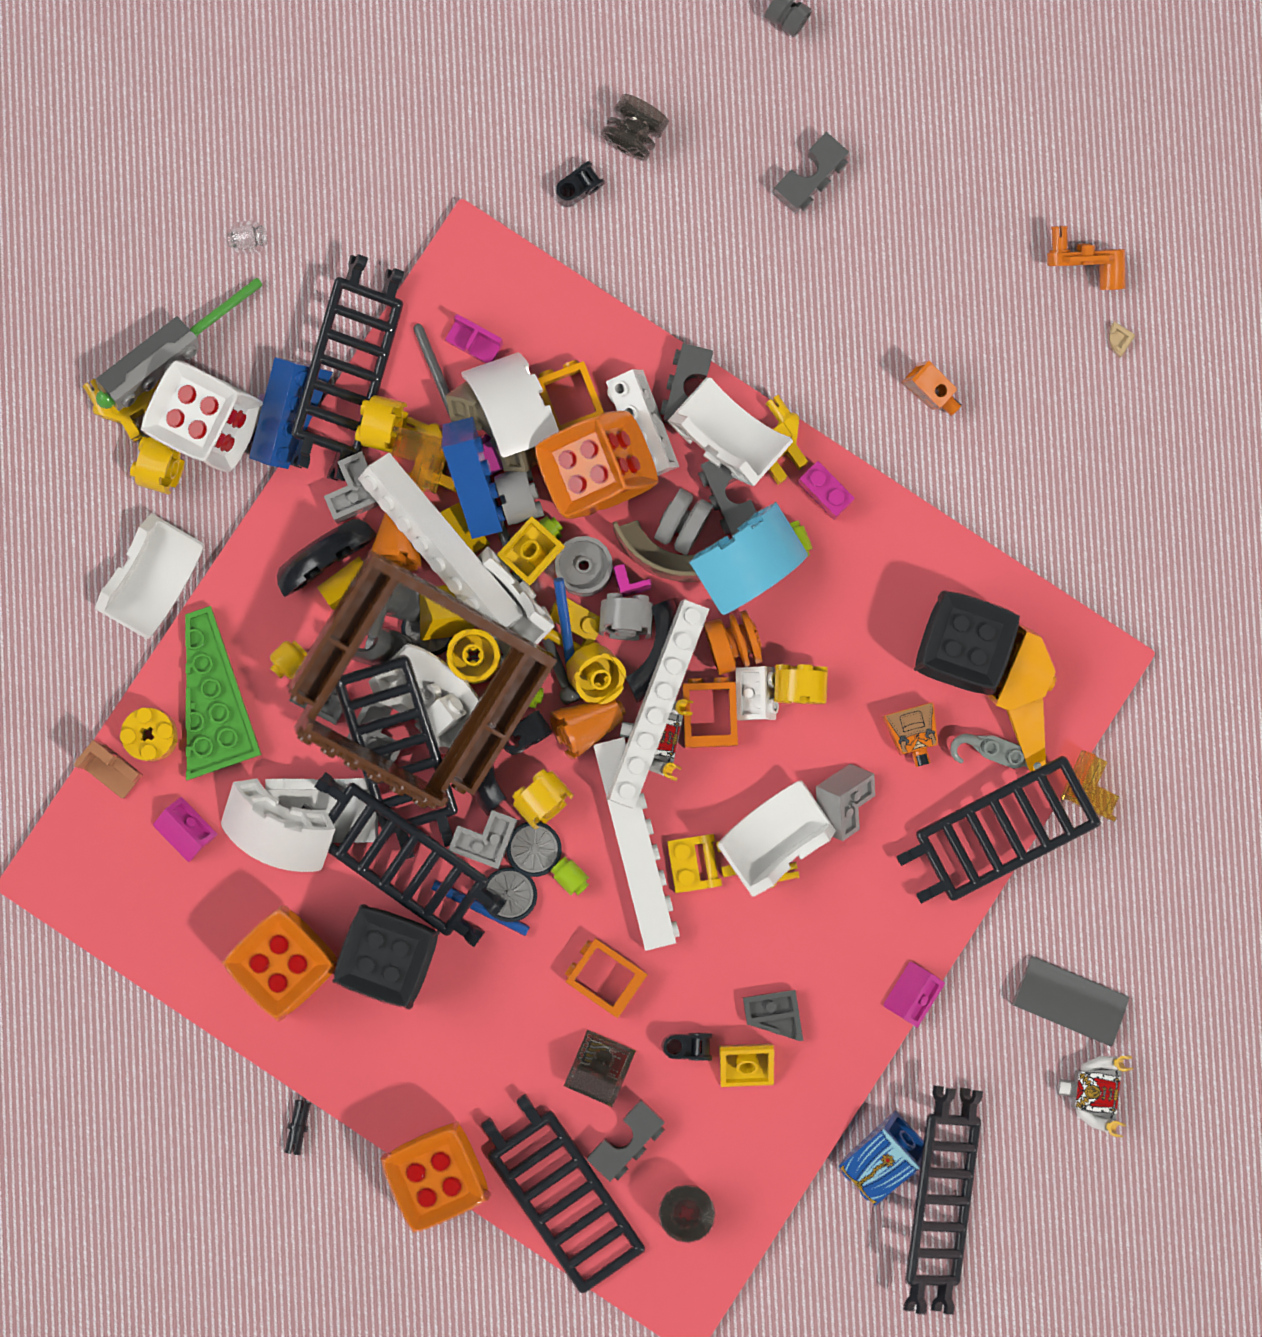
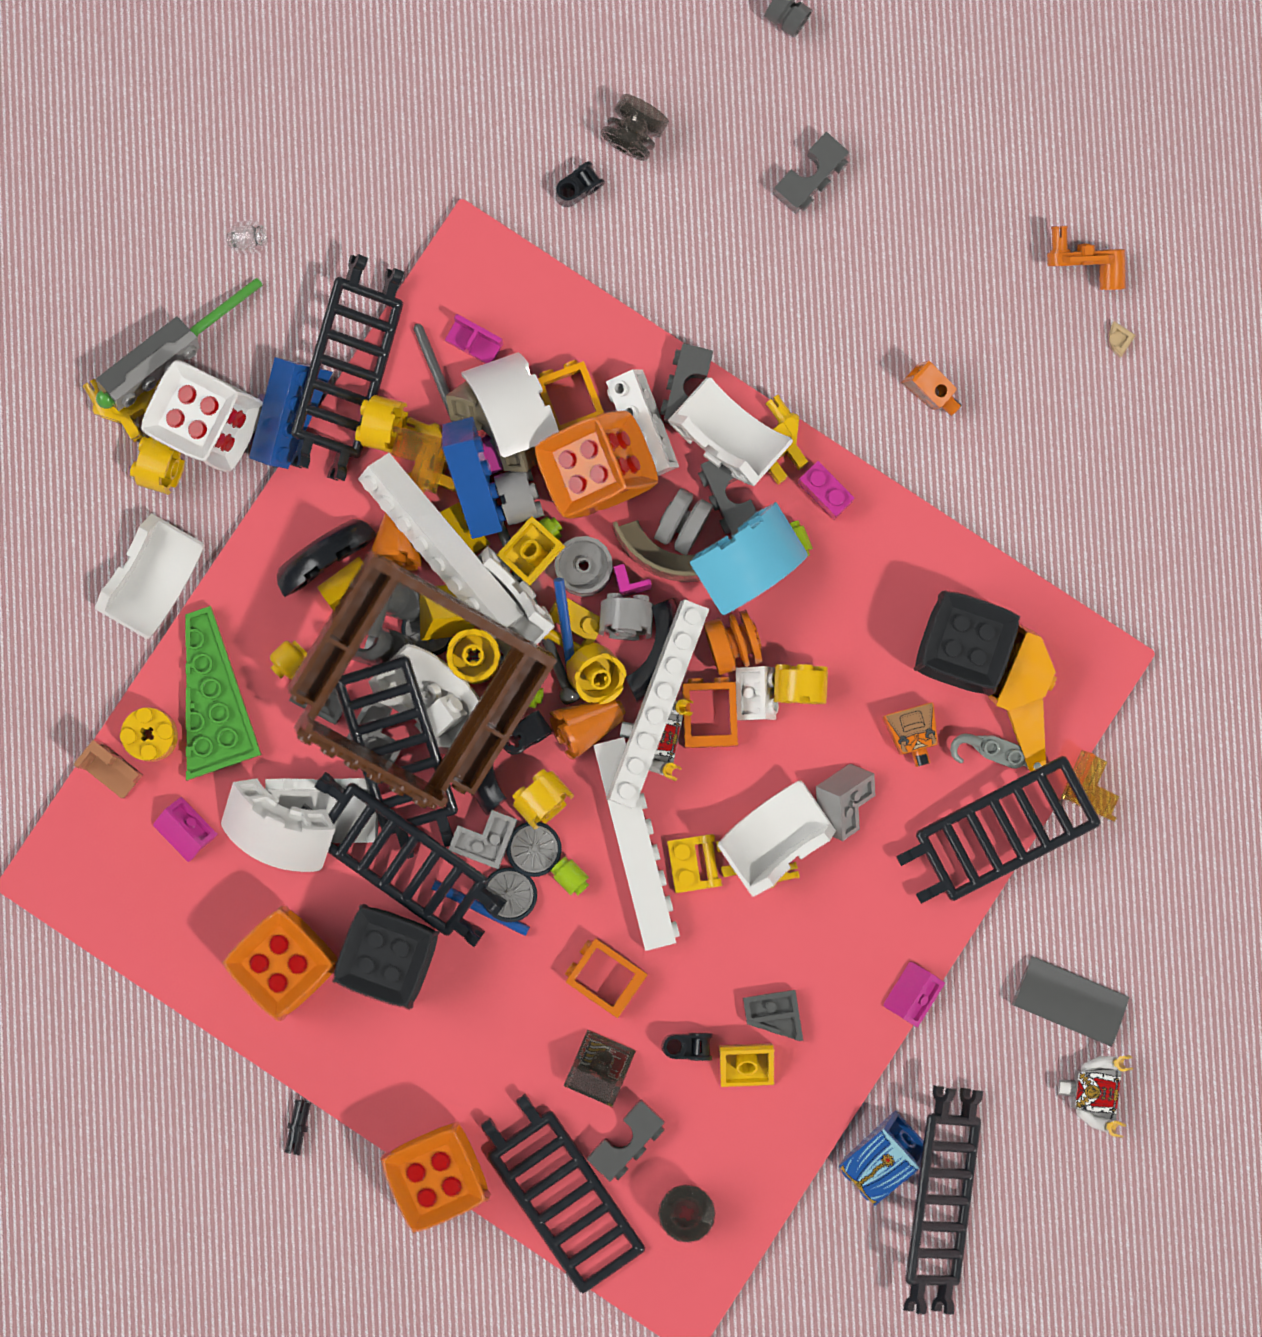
(353, 498): light grey panel -> none

